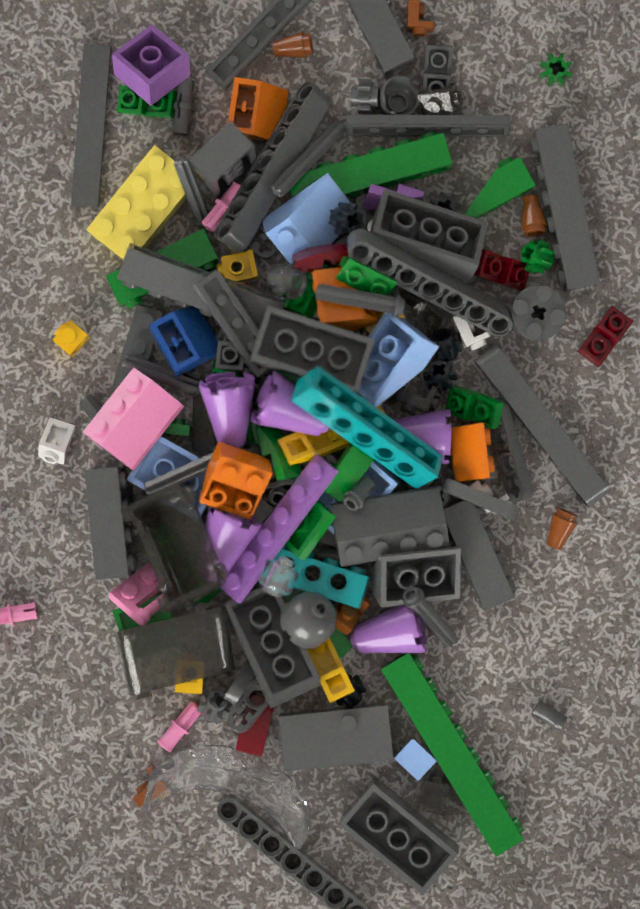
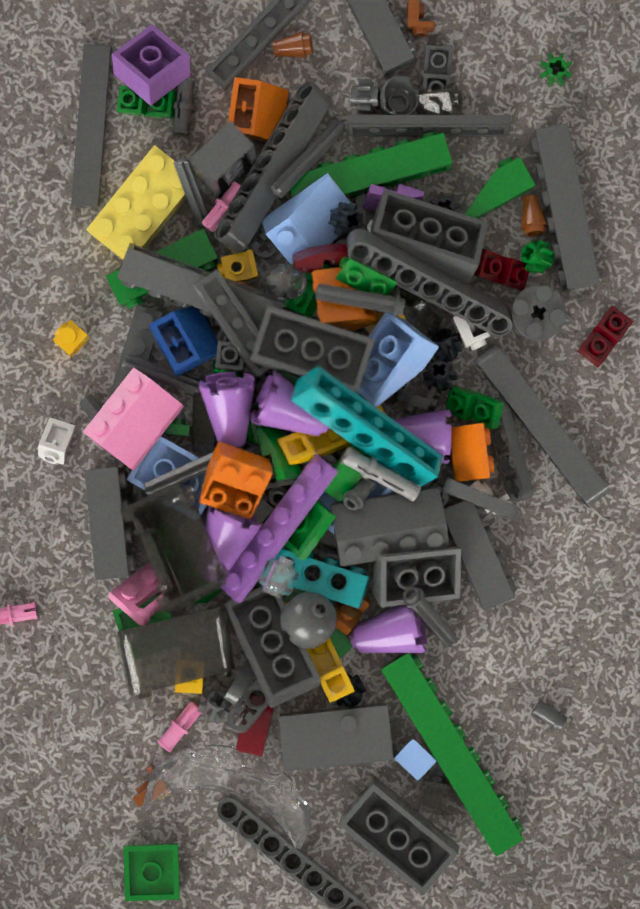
(151, 872): none -> green plate
(371, 469): none -> light grey pin
(561, 527): dark orange cone -> none

